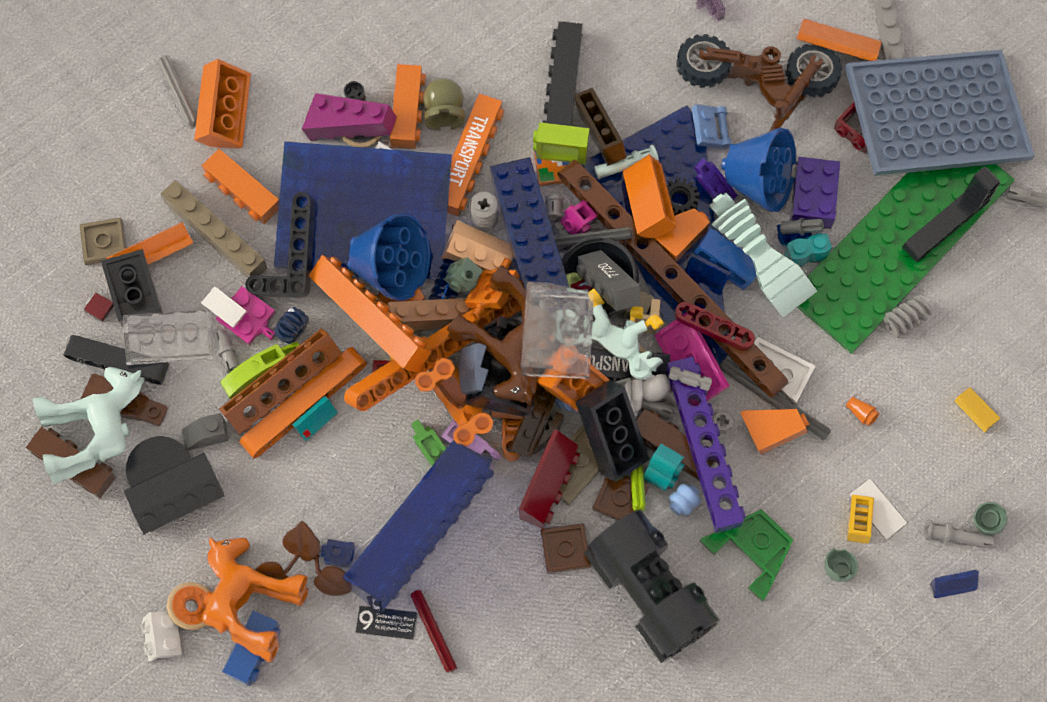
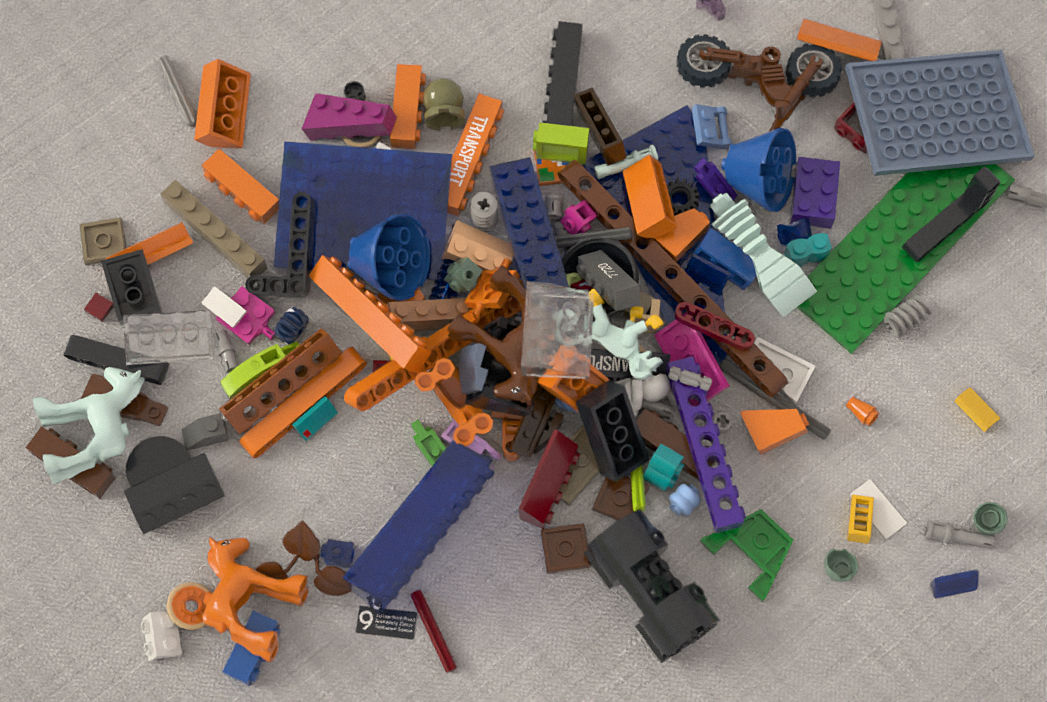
(801, 226): dark grey axle -> none

